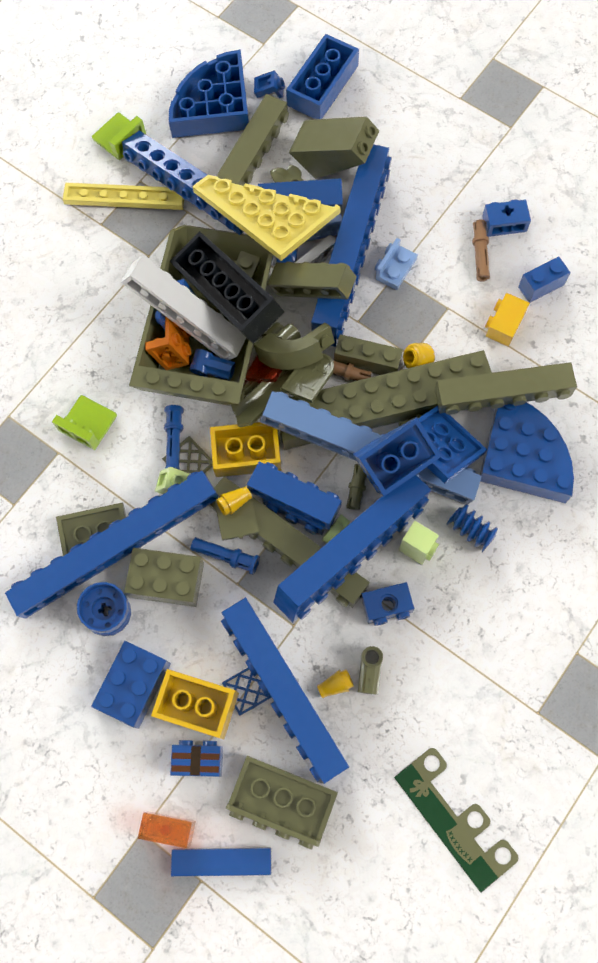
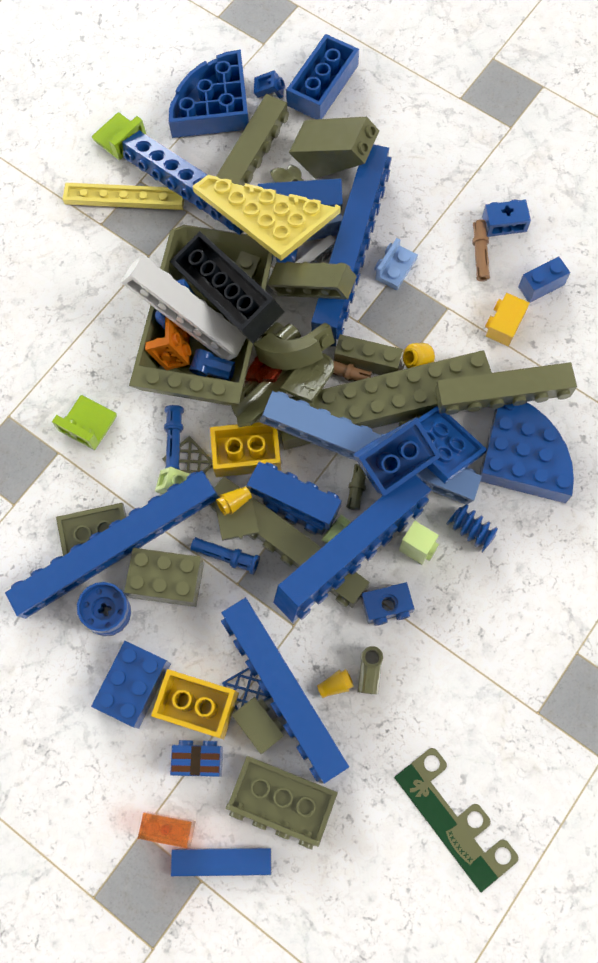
(258, 724): none -> olive brick

